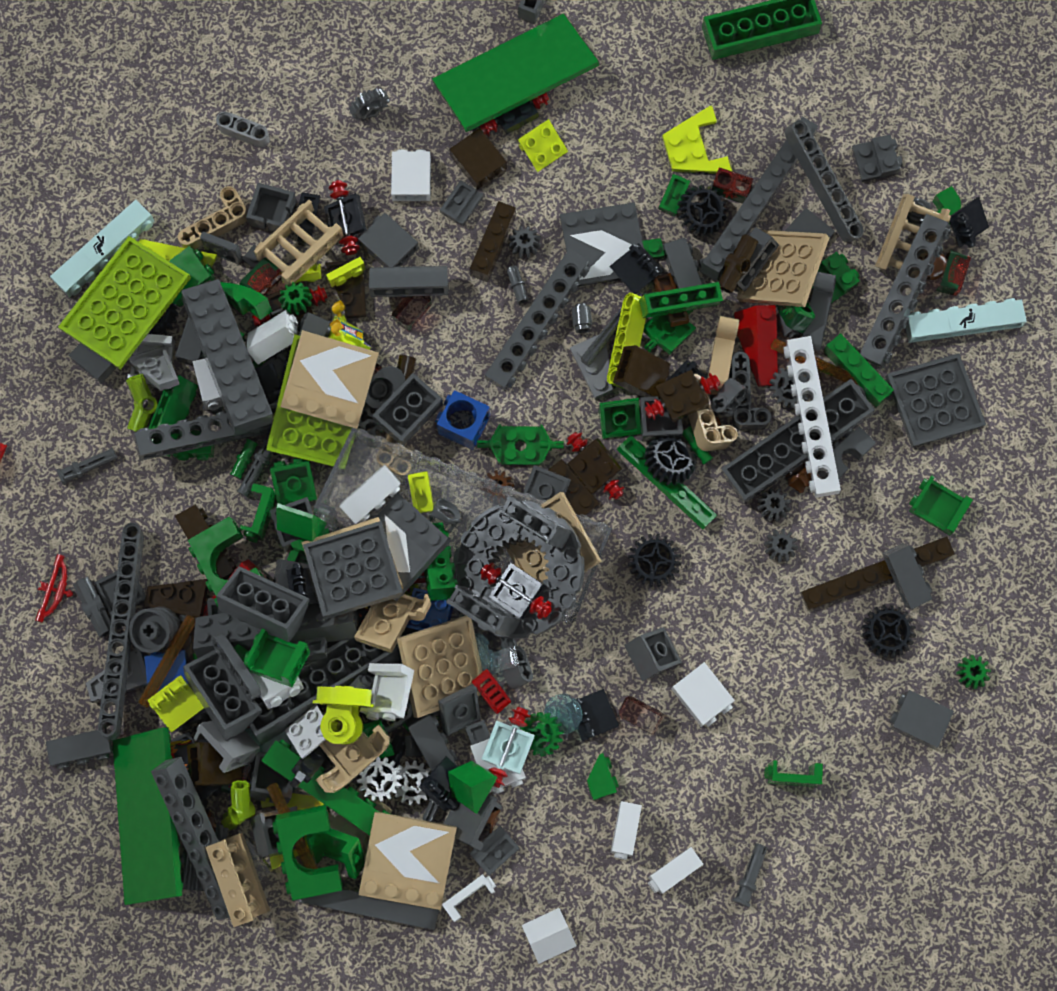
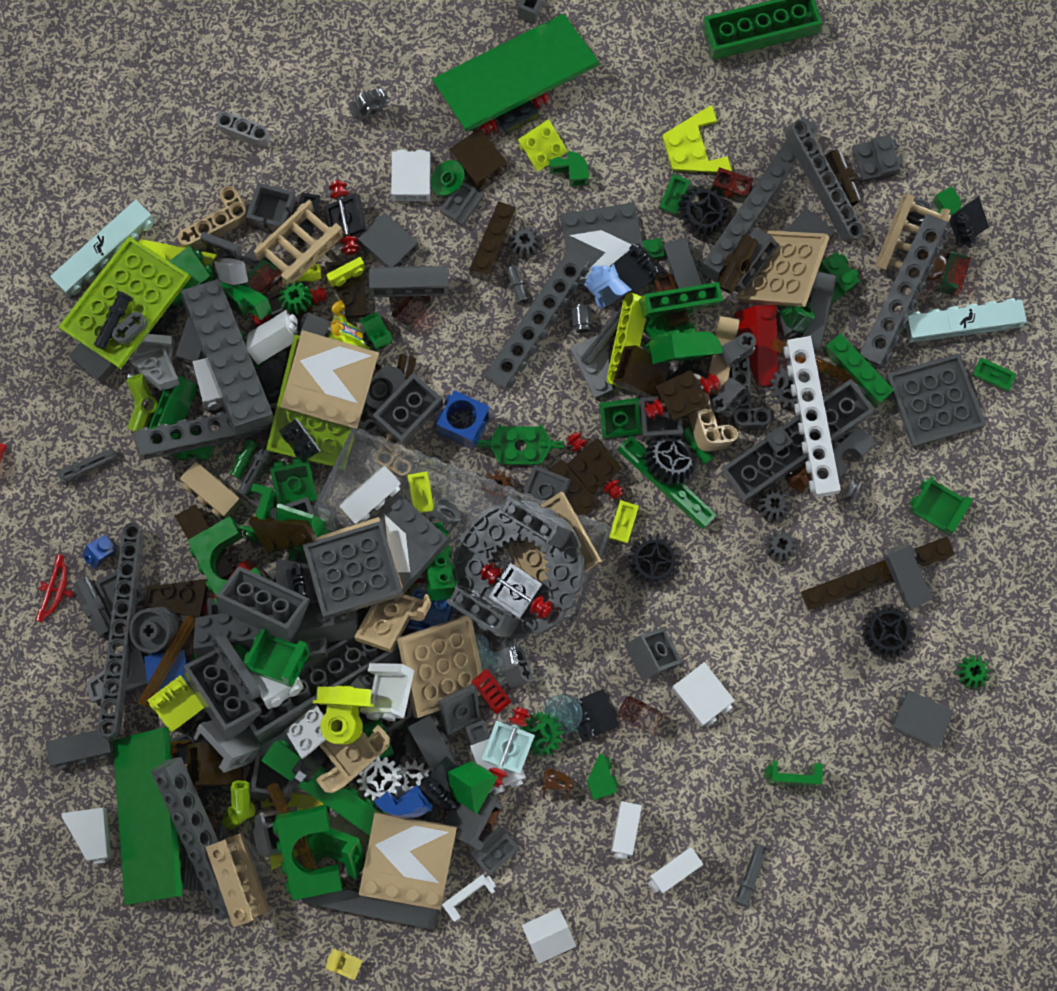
(90, 832): none -> white slope
(98, 551): none -> blue bracket
(116, 312): none -> black pin
(129, 328): none -> dark grey beam
(210, 491): none -> tan brick
(231, 271): none -> light grey beam
(282, 534): none -> dark brown wing
(299, 440): none -> black hinge
(343, 964): none -> light yellow bracket
(376, 331): none -> green brick
(410, 805): none -> blue brick
(447, 178): none -> green dish
(550, 775): none -> reddish brown piece
(574, 165): none -> green brick
(605, 285): none -> light blue hat
(623, 522): none -> neon yellow plate
(684, 346): none -> green brick
(735, 351): none -> dark grey piece
(778, 439): none -> dark grey plate
(844, 175): none -> dark brown piece
(853, 490): none -> light grey bush
(994, 374): none -> green plate

